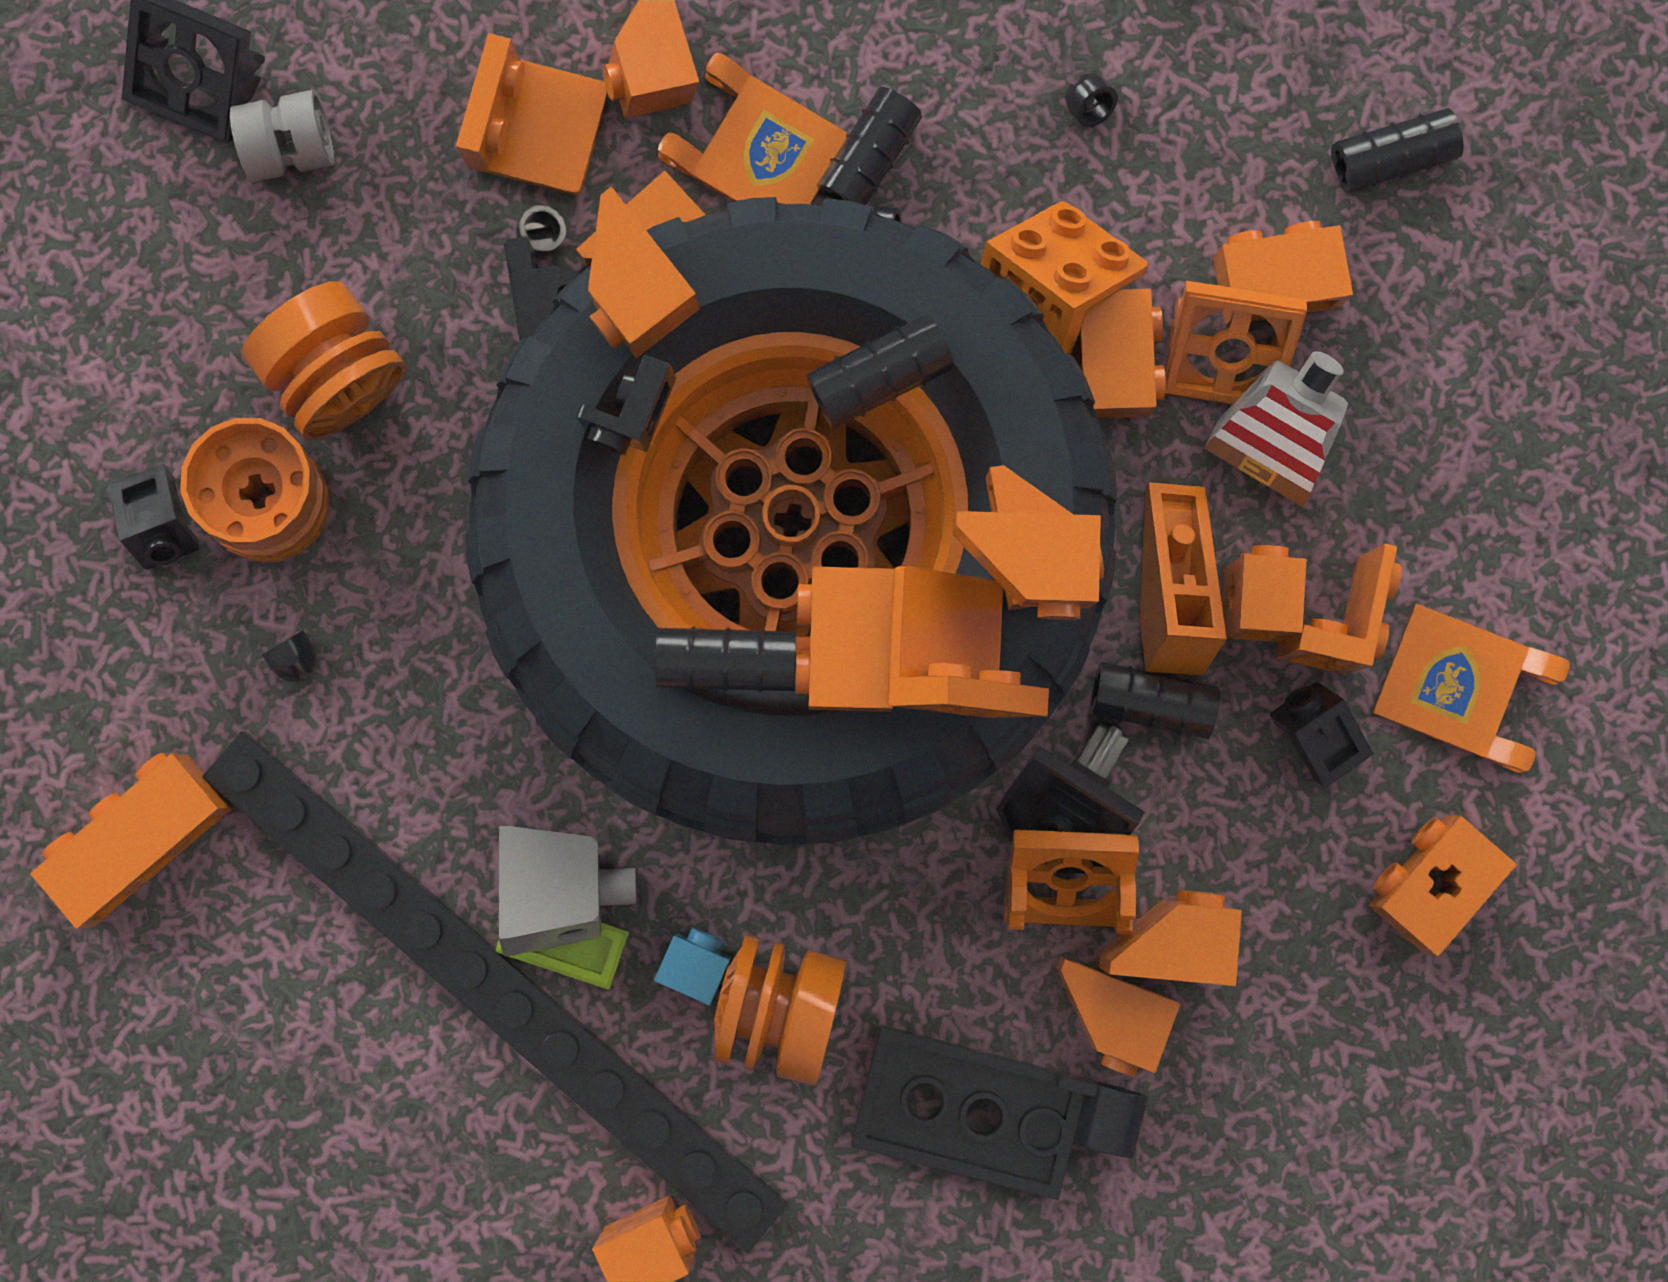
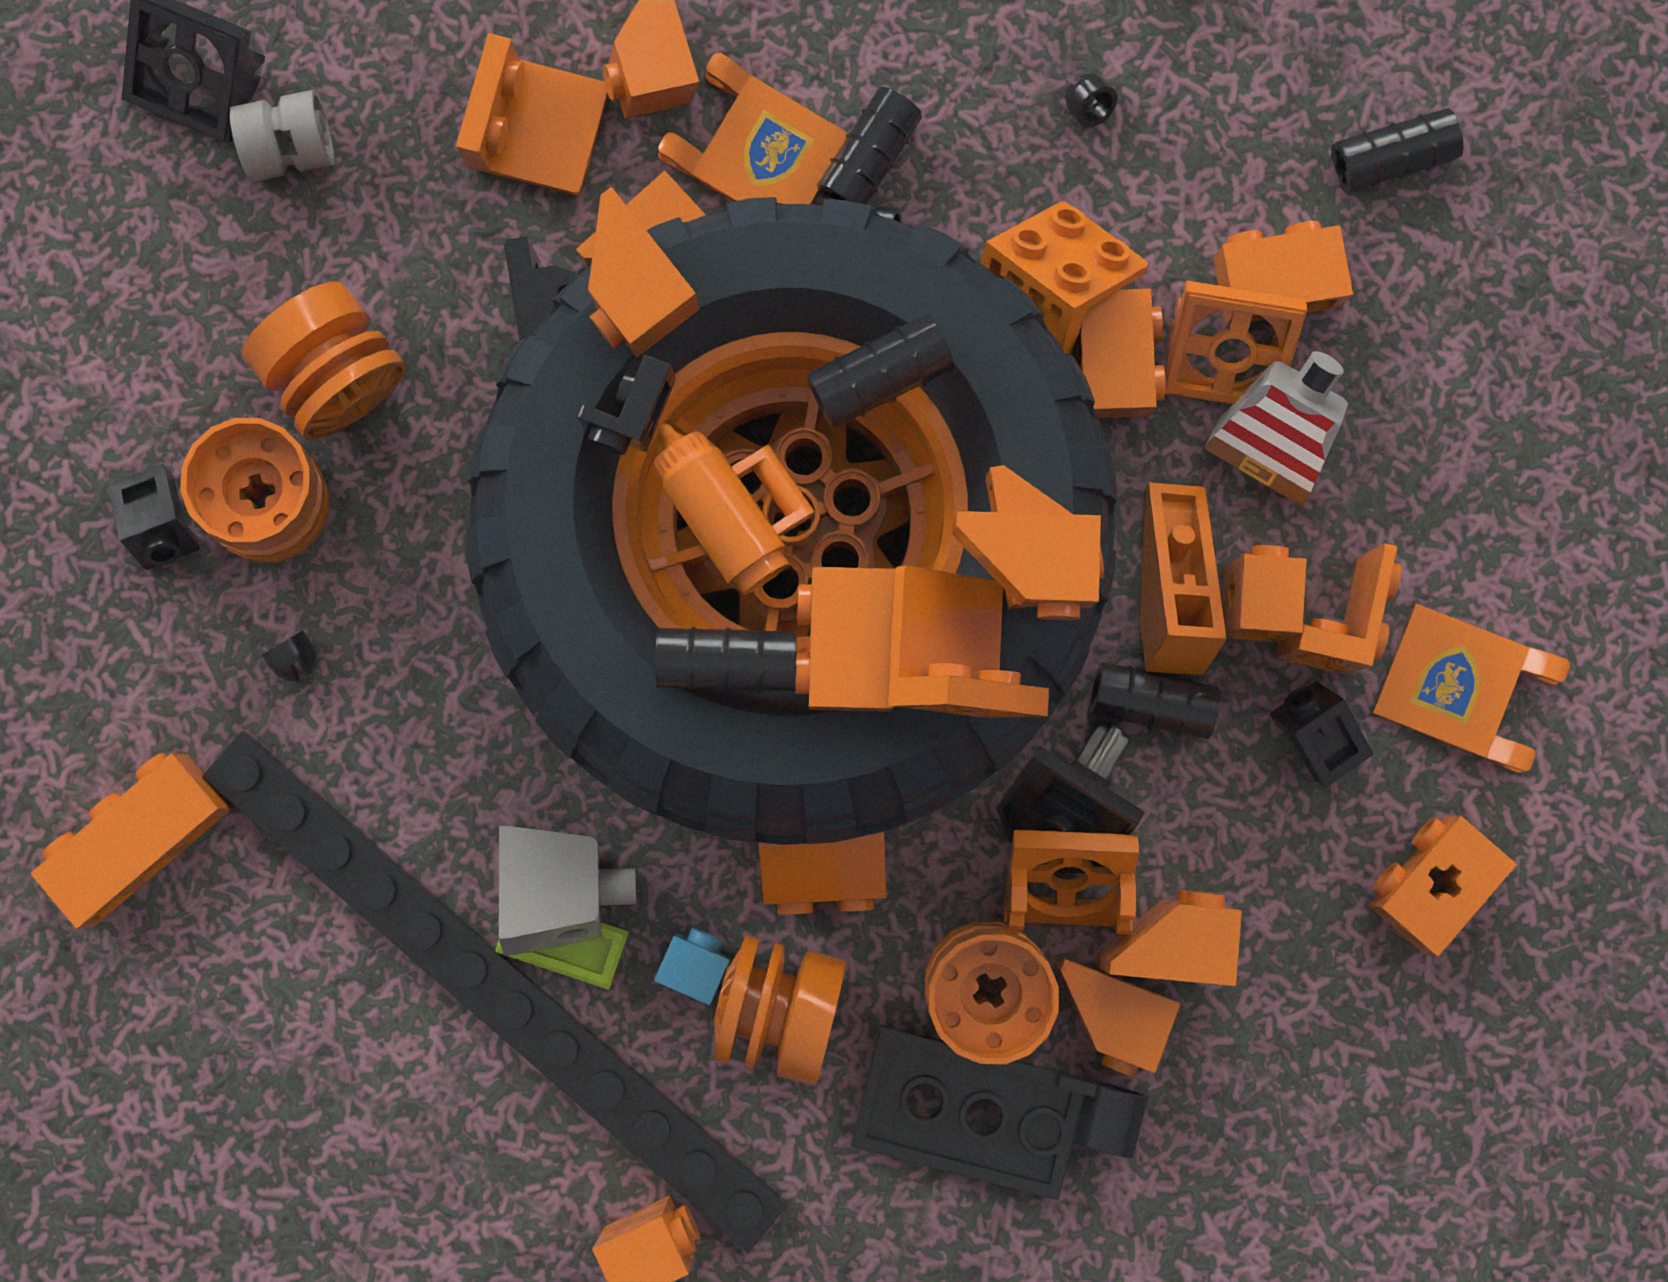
(541, 219): hinge -> none
(723, 510): none -> orange piece
(822, 872): none -> orange slope
(983, 1027): none -> orange wheel

